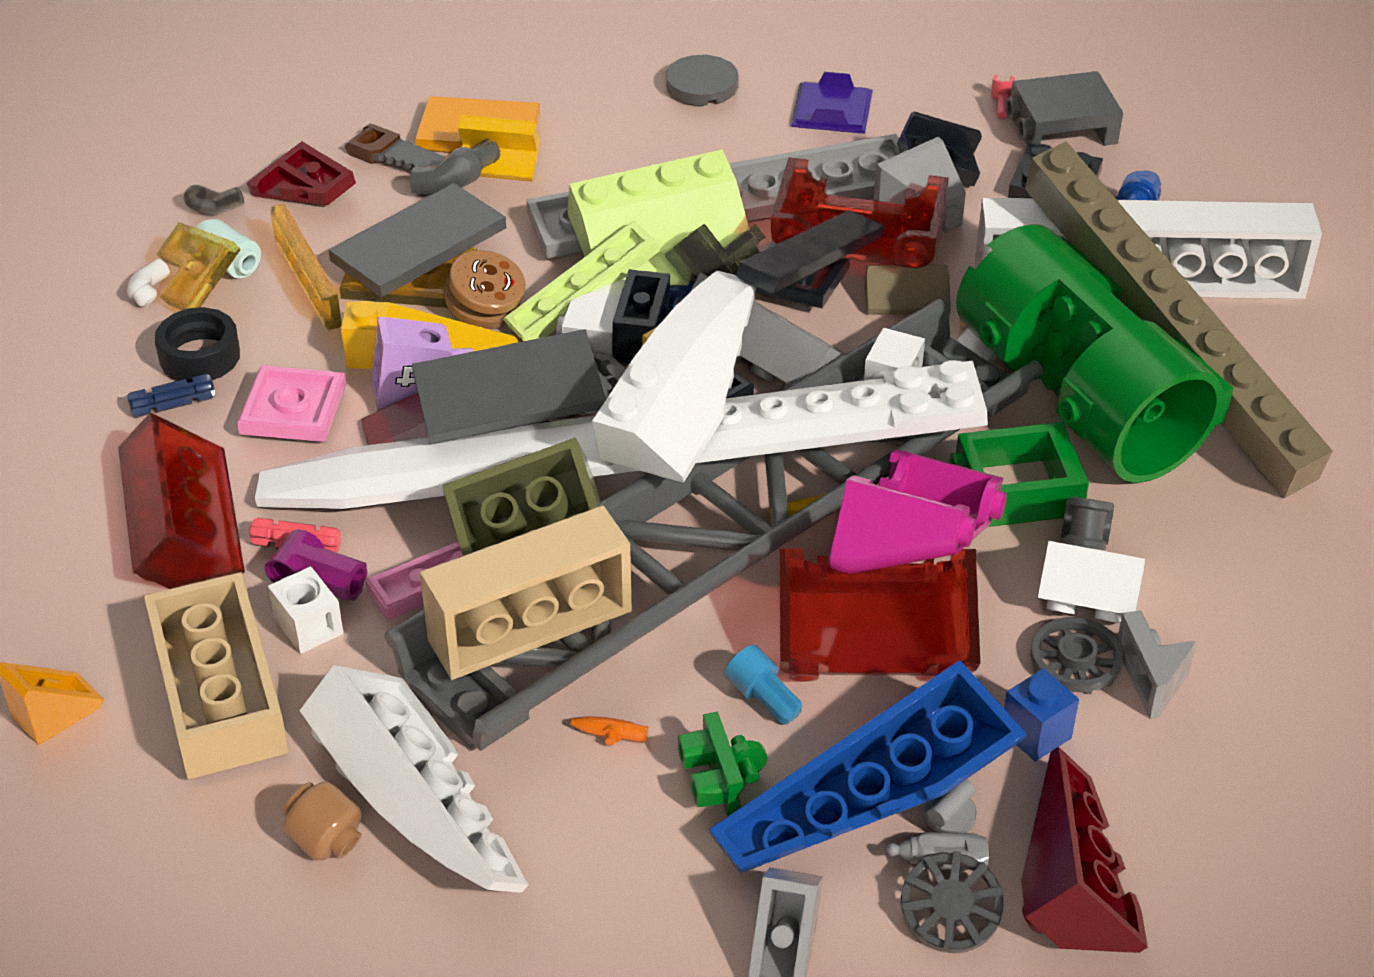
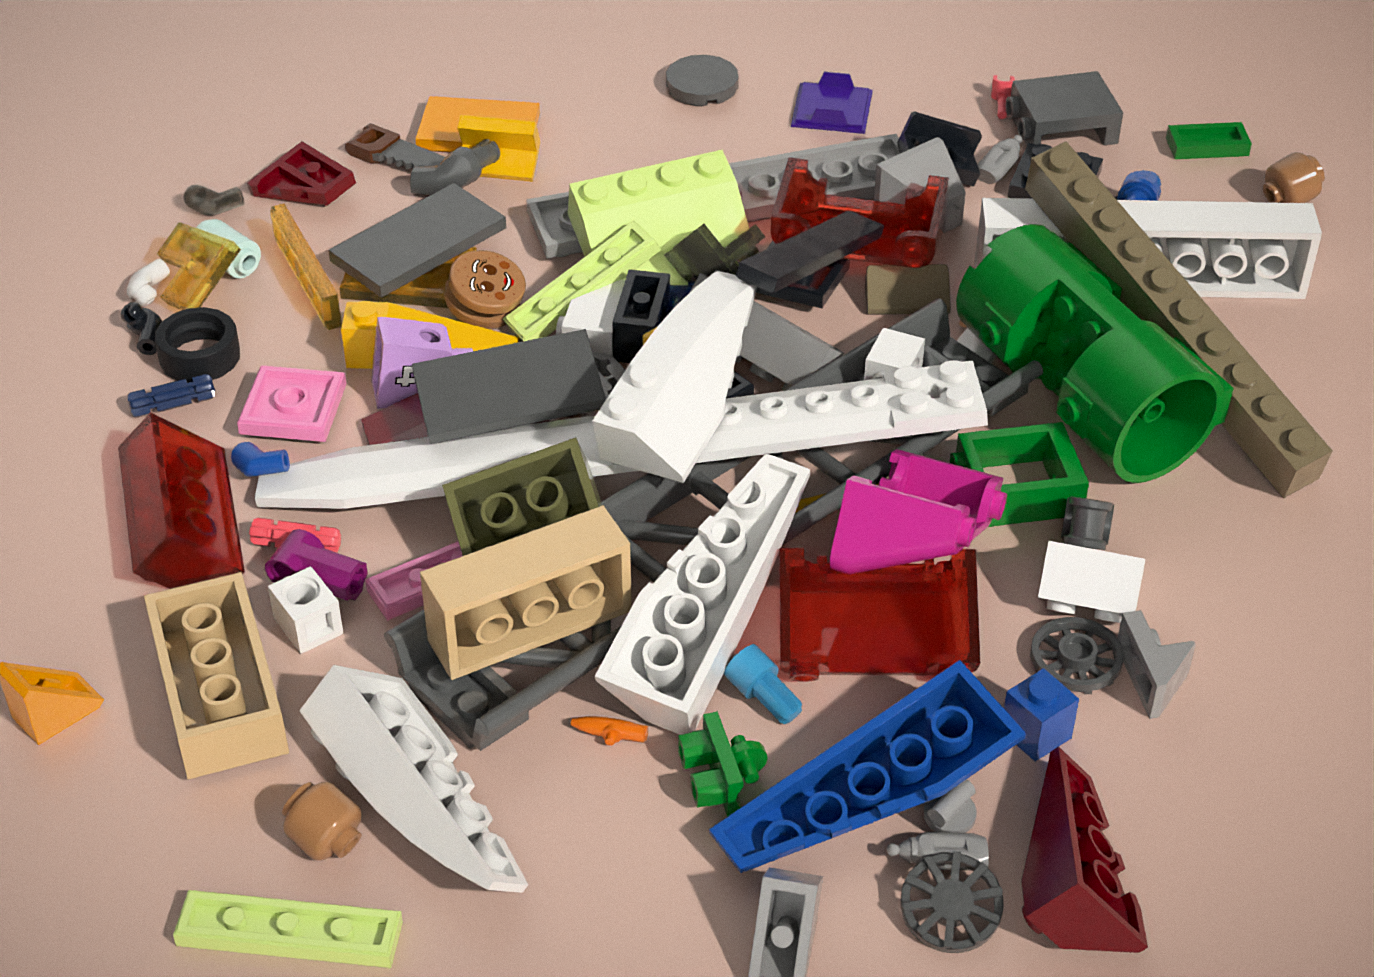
(143, 323): none -> black arm
(255, 462): none -> blue arm
(288, 928): none -> yellowish green tile
(698, 608): none -> white wedge
(999, 160): none -> light grey piece
(1208, 140): none -> green tile
(1293, 179): none -> medium nougat head

